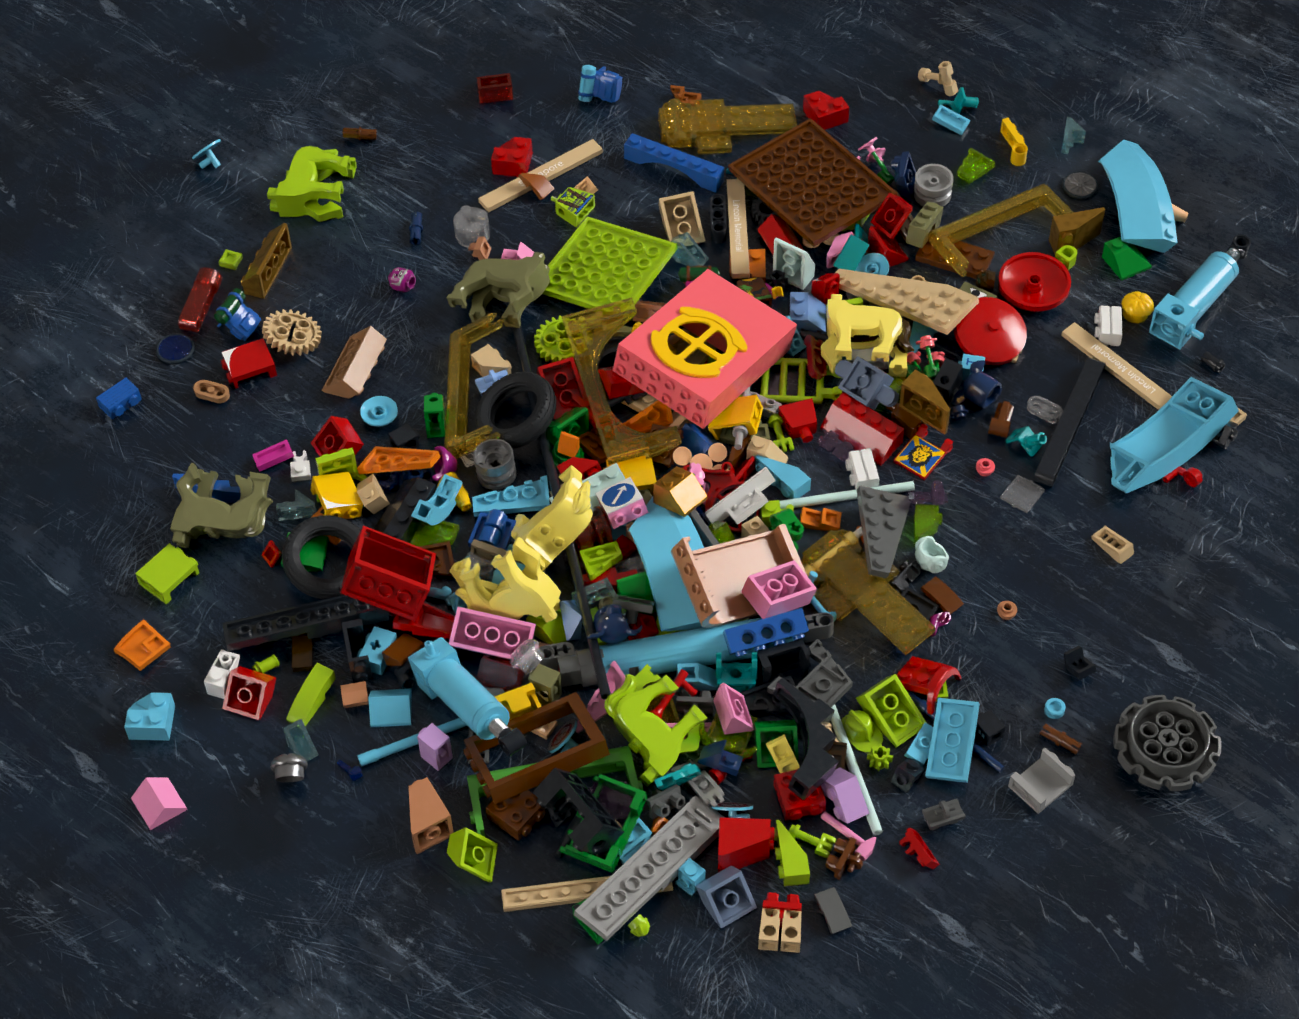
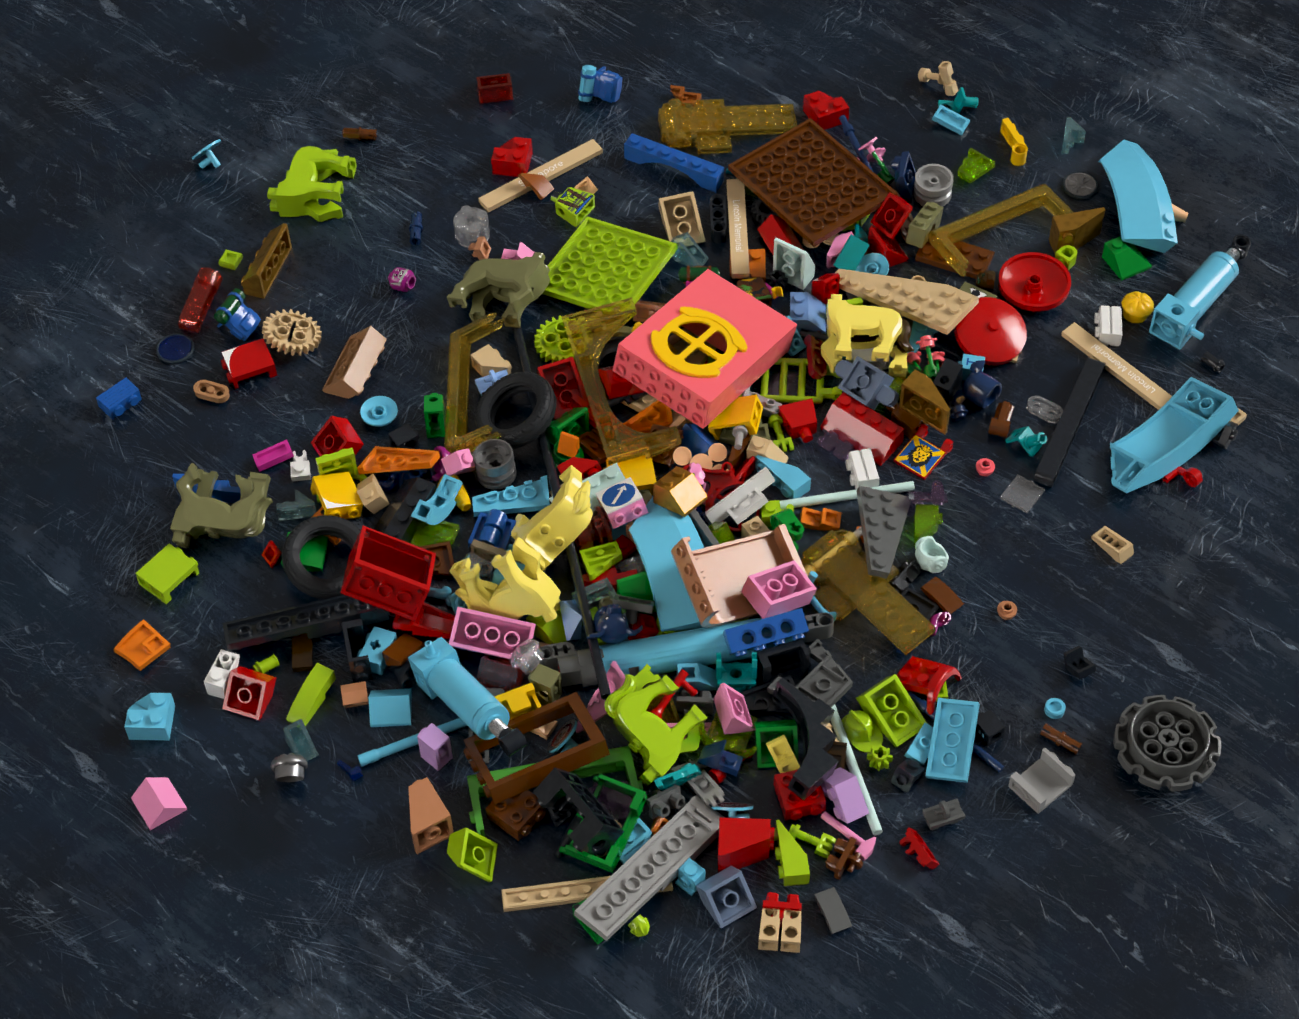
(458, 462): none -> bright pink slope
(849, 131): none -> dark blue bar

